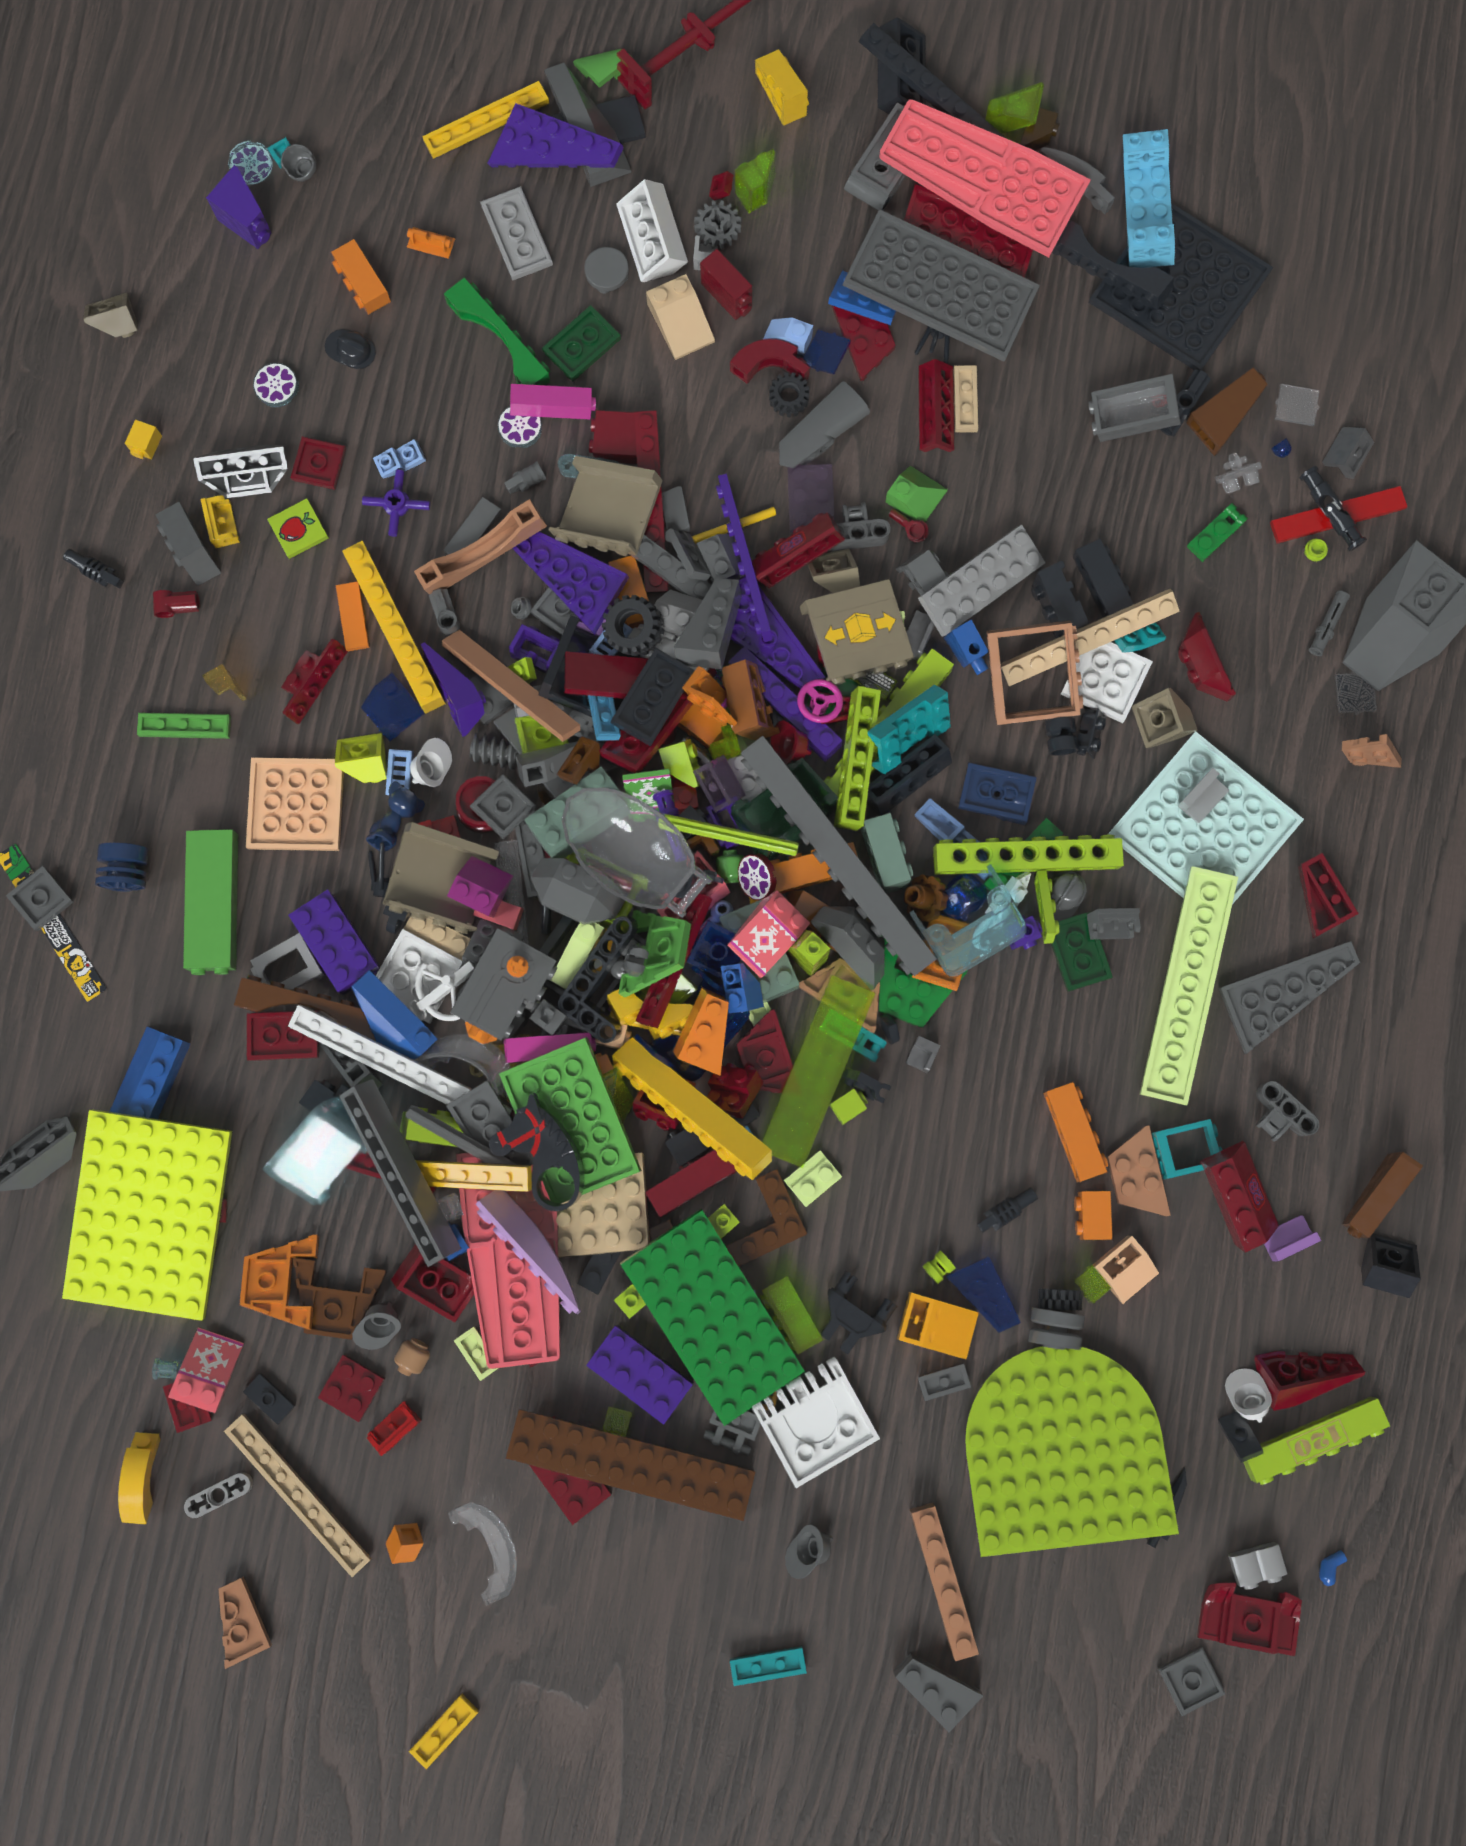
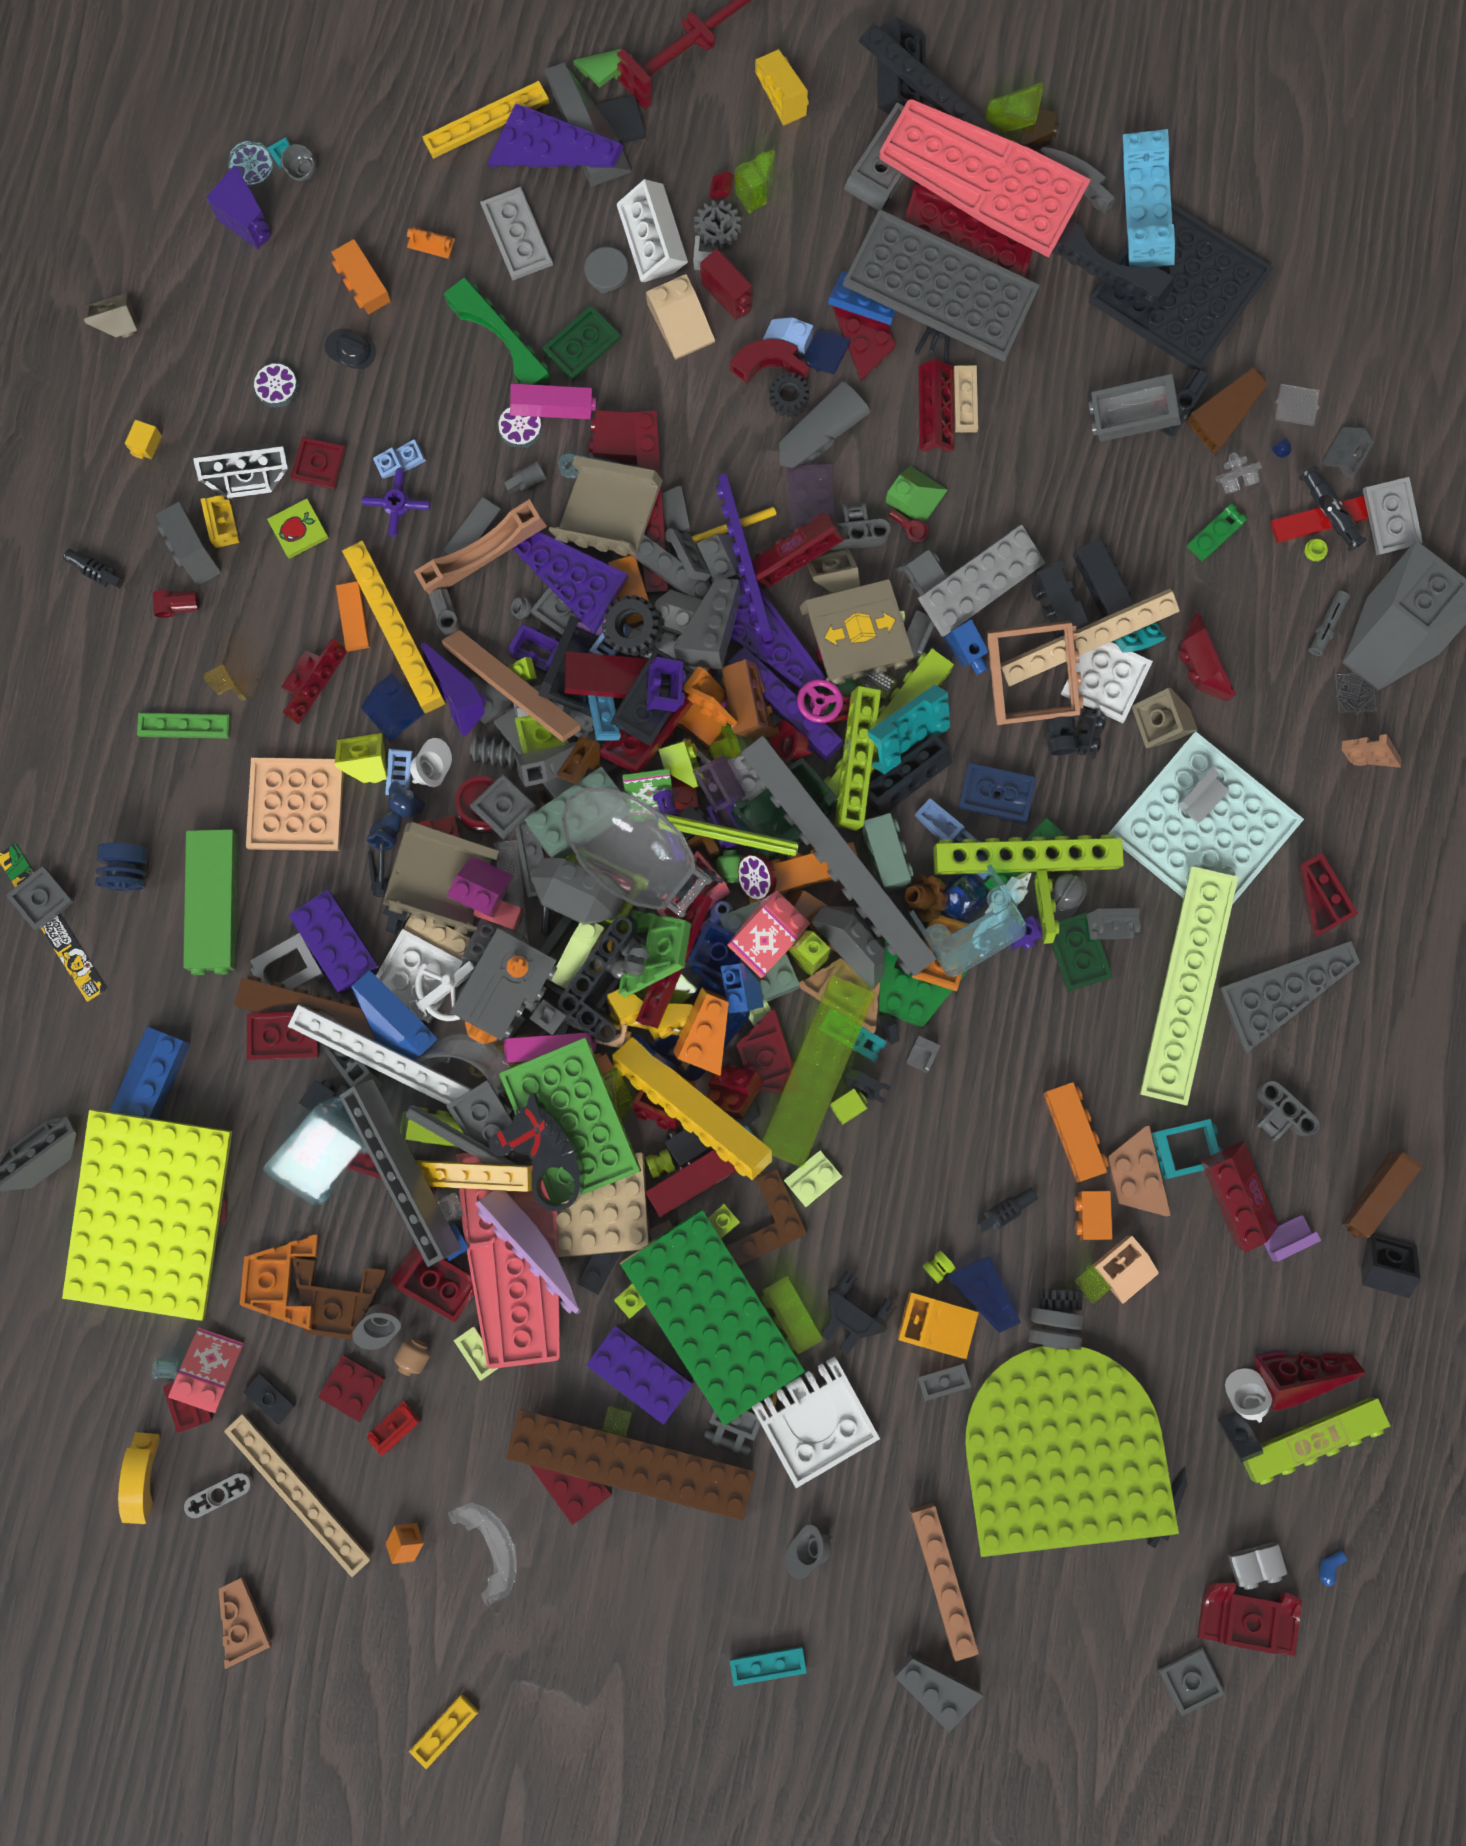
(660, 1163): none -> lime wheel
(677, 678): none -> dark purple window
(1392, 515): none -> light grey plate

